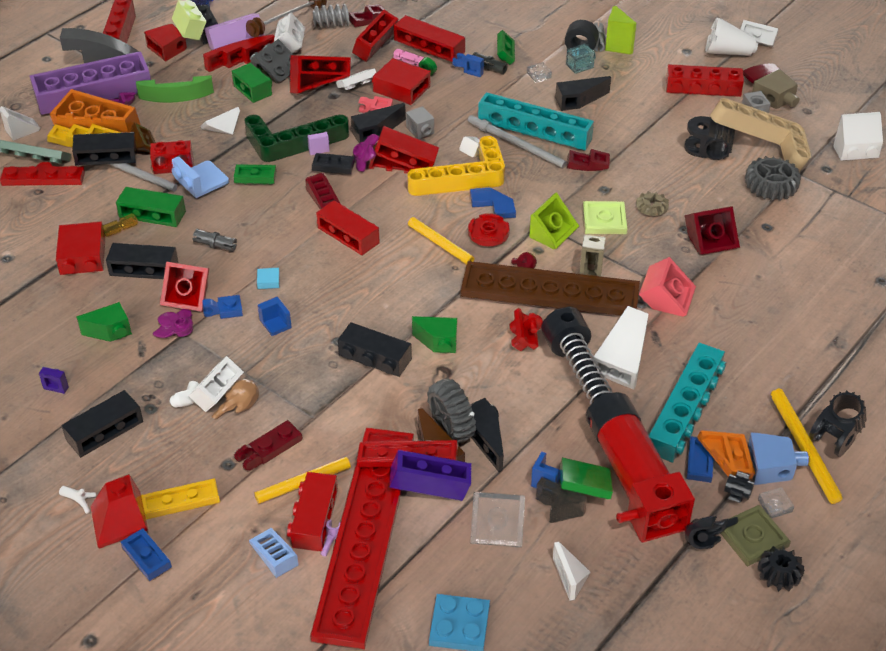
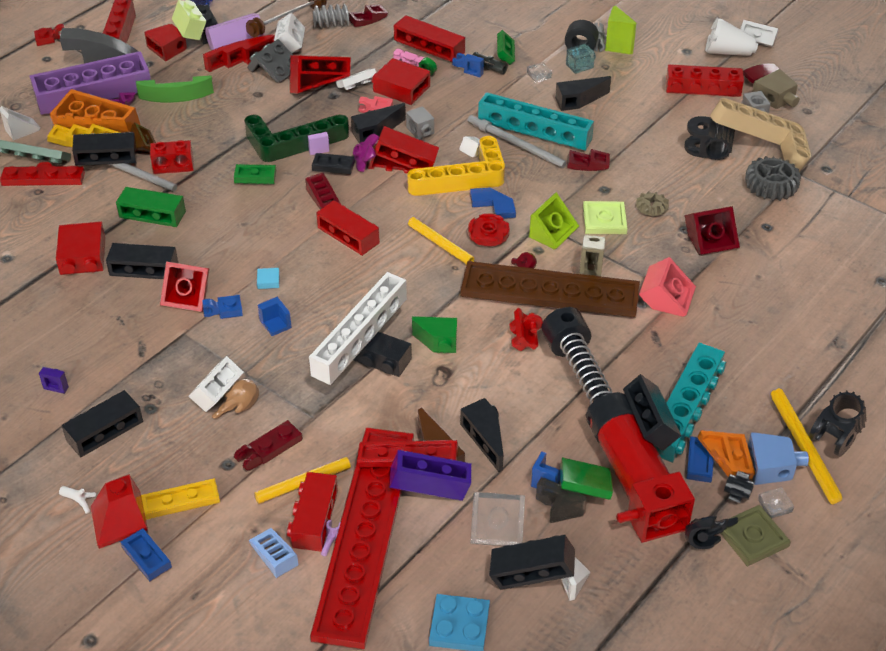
(47, 35): none -> red plate
(105, 323): green slope -> none
(123, 223): clear yellow piece -> none
(173, 323): magenta plate -> none
(182, 398): white arm -> none
(199, 178): light blue bracket -> none
(215, 240): dark grey pin -> none
(223, 123): white slope -> none
(252, 82): green brick -> none
(357, 328): none -> white brick
(374, 35): red brick -> none
(451, 409): dark grey gear -> none
(532, 562): none -> black brick
(622, 349): white slope -> none
(651, 412): none -> black brick
(781, 568): black gear -> none
(859, 136): white slope -> none

